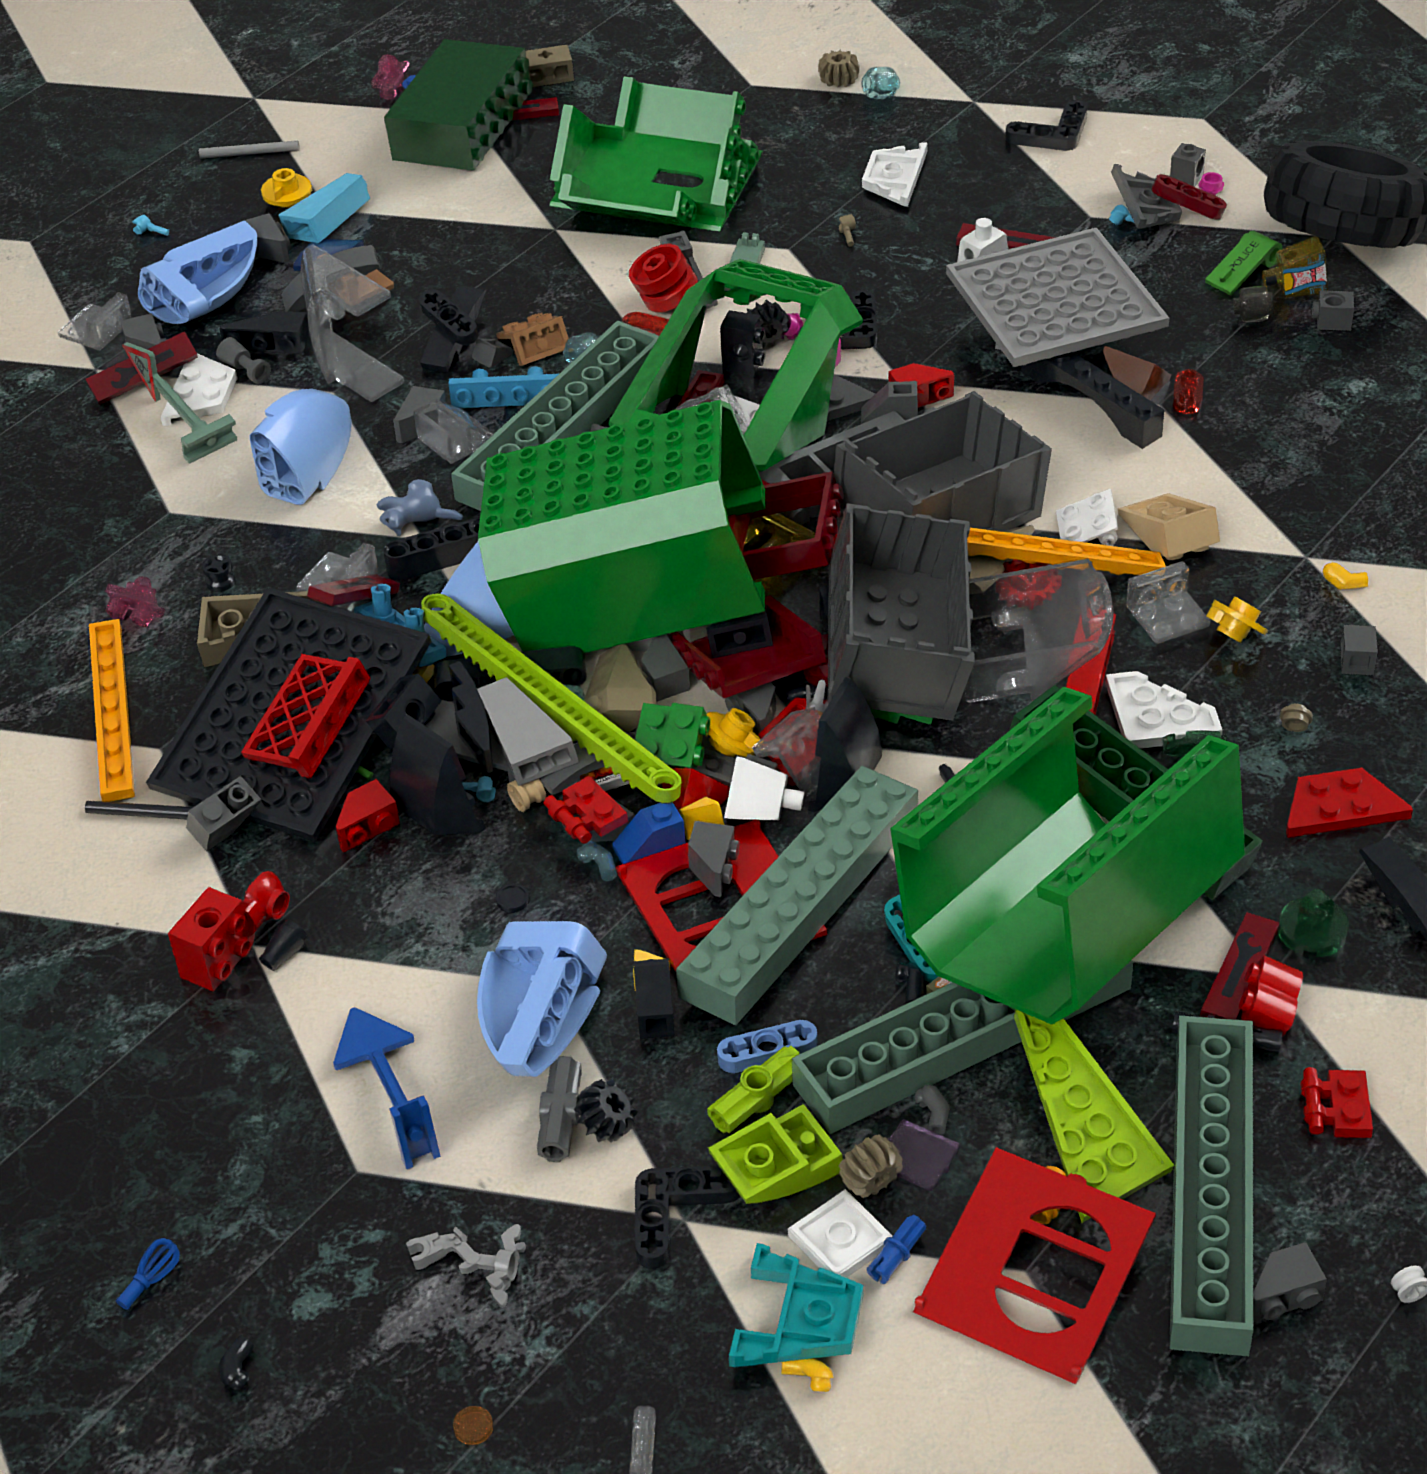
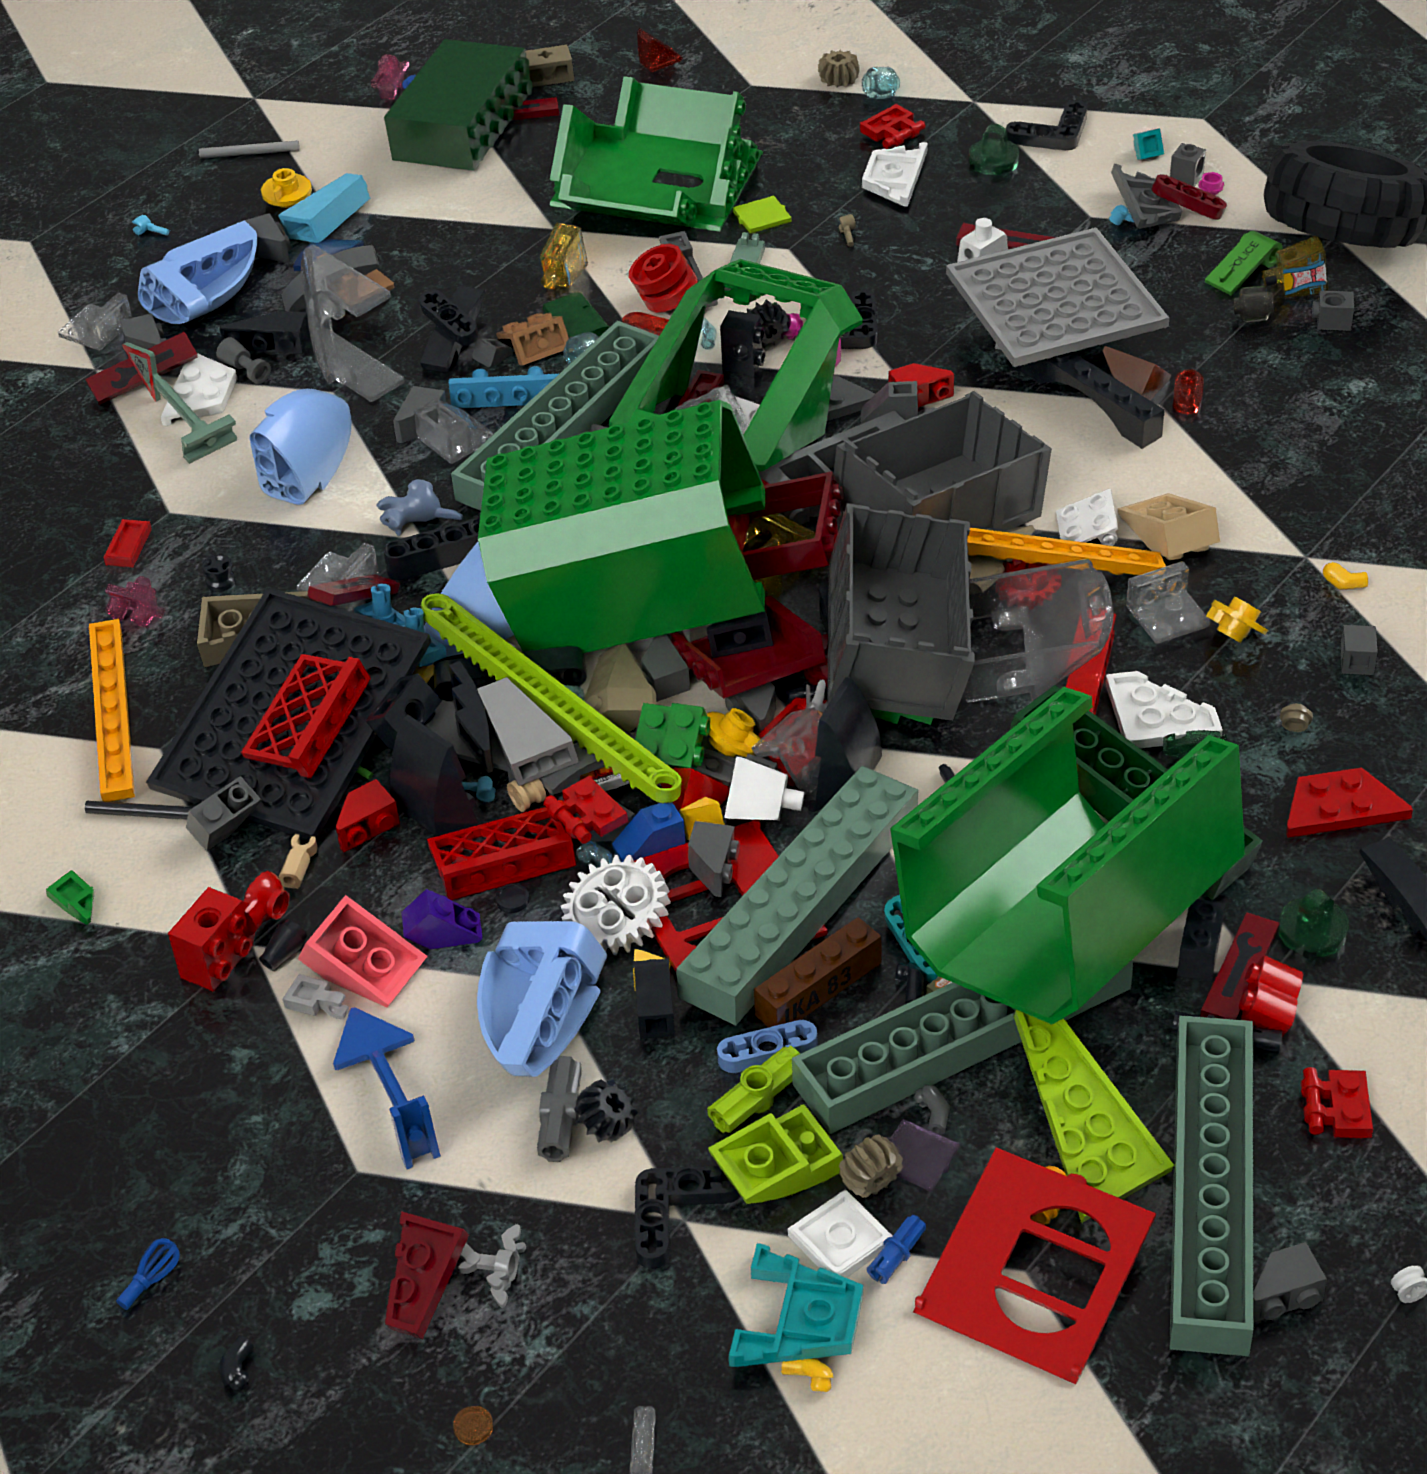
(73, 896): none -> green slope
(127, 543): none -> red tile
(297, 862): none -> tan bar
(311, 995): none -> light grey plate
(361, 954): none -> coral slope
(423, 1270): none -> dark red wing
(440, 922): none -> dark purple slope
(503, 864): none -> red fence
(563, 256): none -> clear yellow torso
(576, 314): none -> dark green piece
(627, 885): none -> white gear
(655, 53): none -> clear red slope
(709, 335): none -> clear light blue arm
(762, 214): none -> lime piece
(818, 974): none -> reddish brown brick
(887, 125): none -> red plate
(994, 154): none -> clear green tile
(1148, 144): none -> teal tile
(1201, 940): none -> black brick

